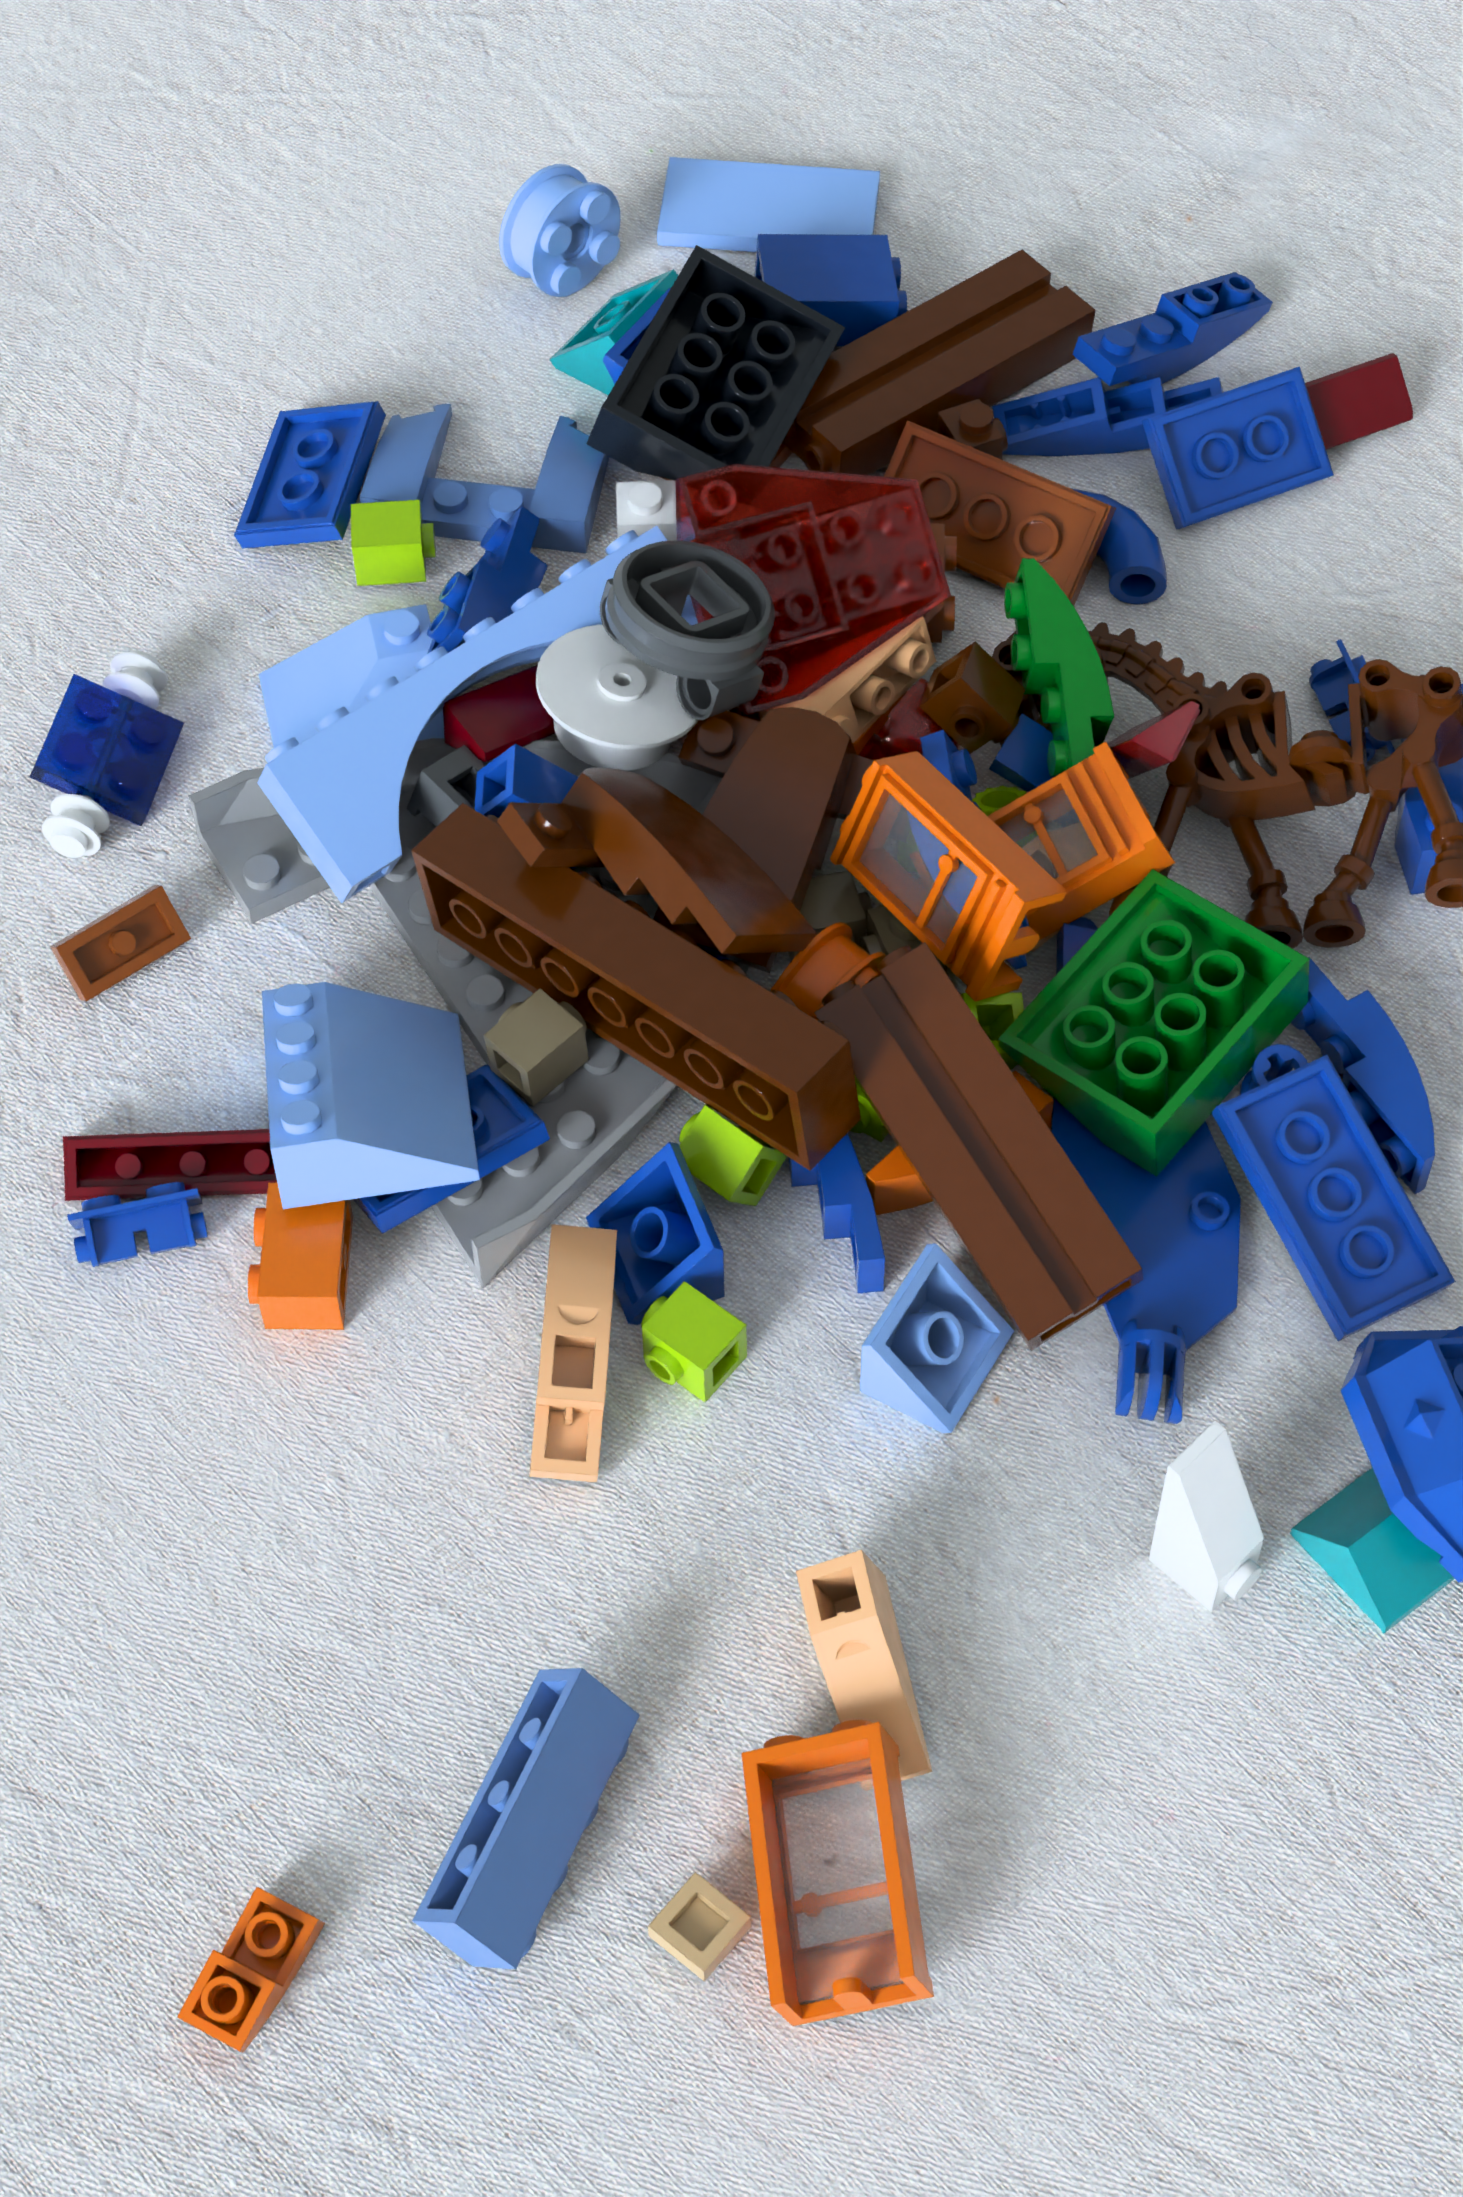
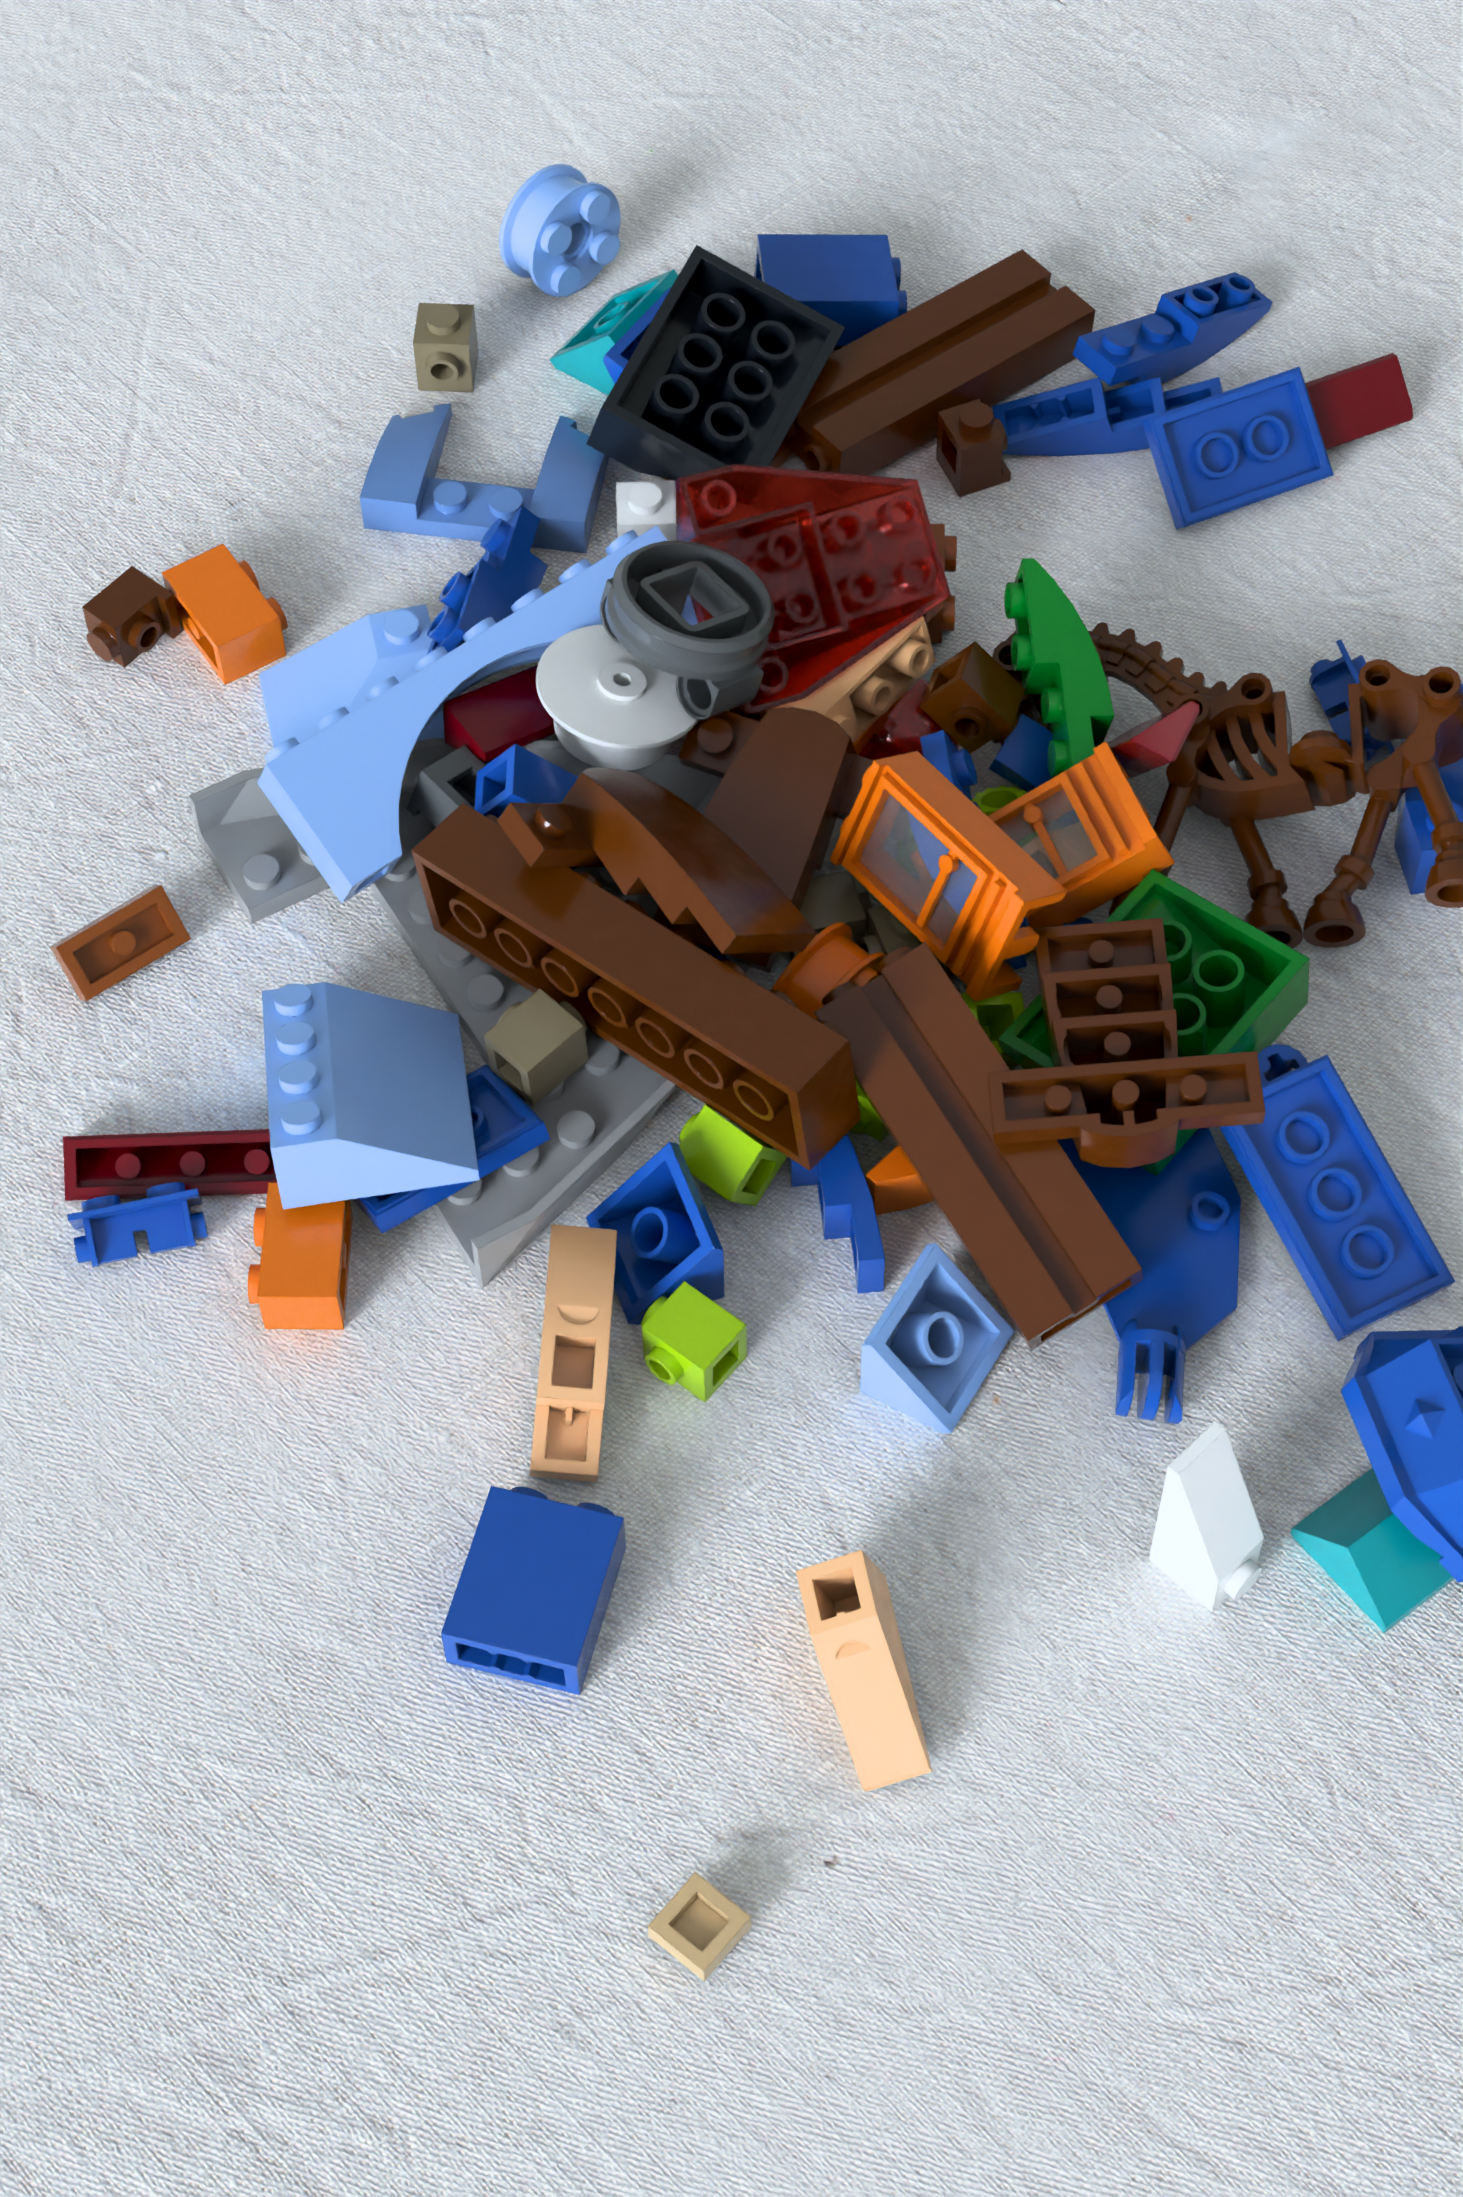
(106, 752): clear blue plate -> none
(130, 617): none -> reddish brown brick
(227, 613): none -> orange brick
(252, 1971): orange slope -> none
(310, 475): blue tile -> none
(390, 542): lime brick -> none
(445, 347): none -> dark tan brick
(527, 1819): medium blue brick -> none
(534, 1589): none -> blue brick
(734, 201): light blue tile -> none
(835, 1874): door -> none
(1001, 511): dark orange tile -> none
(1116, 1054): none -> reddish brown slope
(1131, 555): blue cylinder -> none
(1375, 1072): blue slope -> none

